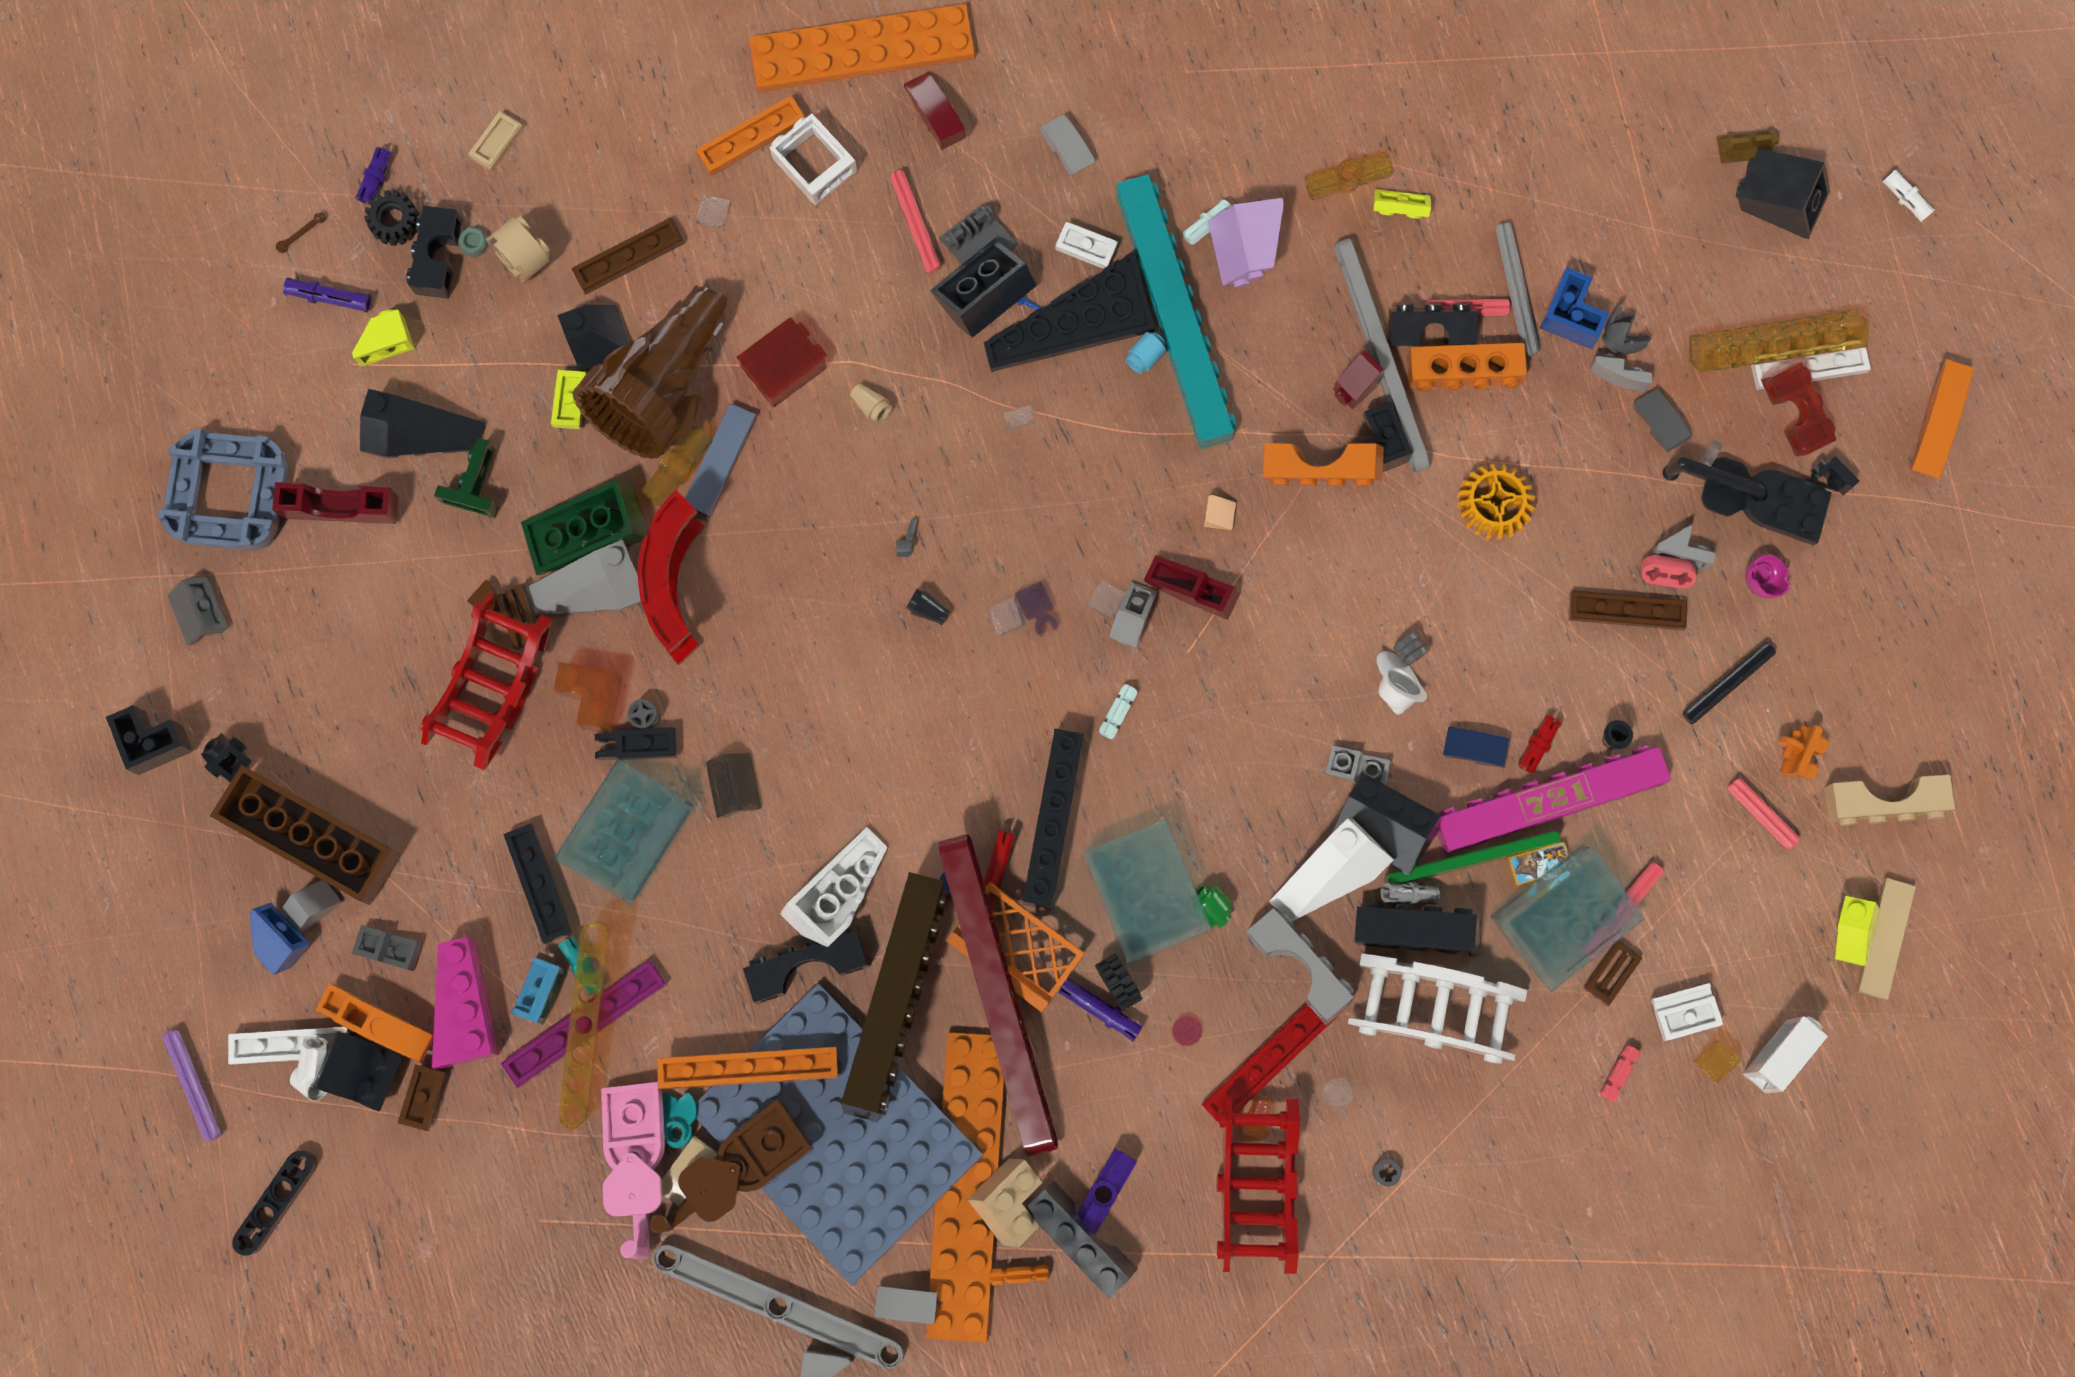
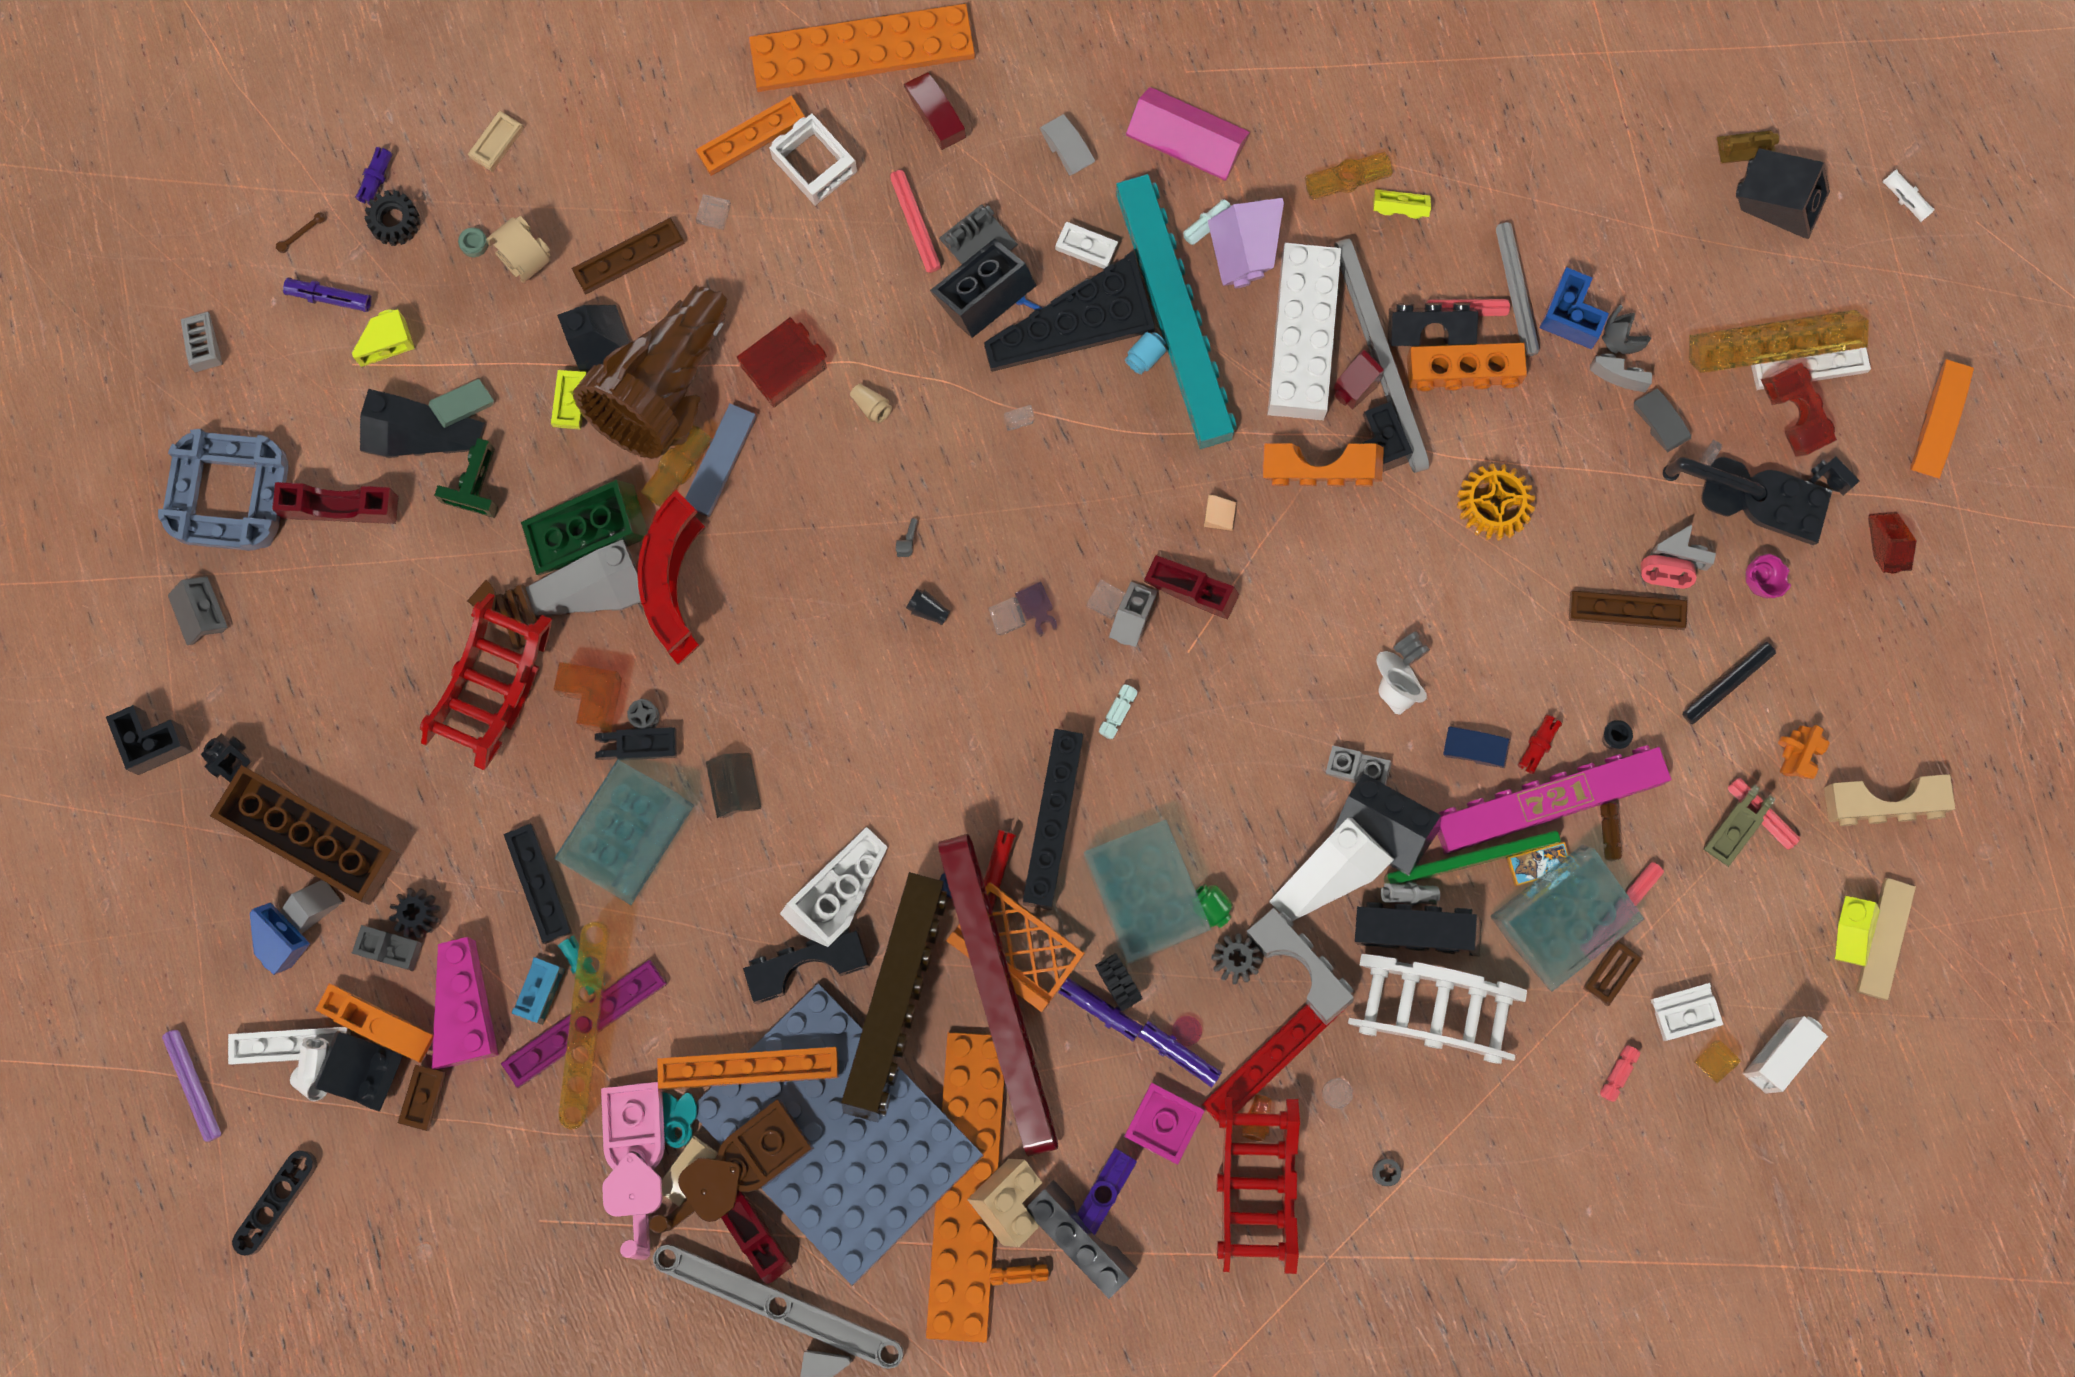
(205, 361): none -> light grey slope
(407, 907): none -> black gear
(435, 229): black arch -> none
(461, 403): none -> sand green tile
(756, 1240): none -> dark red slope
(906, 1305): light grey slope -> none
(1164, 1123): none -> dark pink plate
(1181, 1055): none -> dark purple pin
(1186, 133): none -> dark pink slope
(1244, 952): none -> dark grey gear
(1304, 331): none -> white brick
(1611, 831): none -> reddish brown axle
(1738, 828): none -> olive hinge
(1891, 542): none -> clear red slope

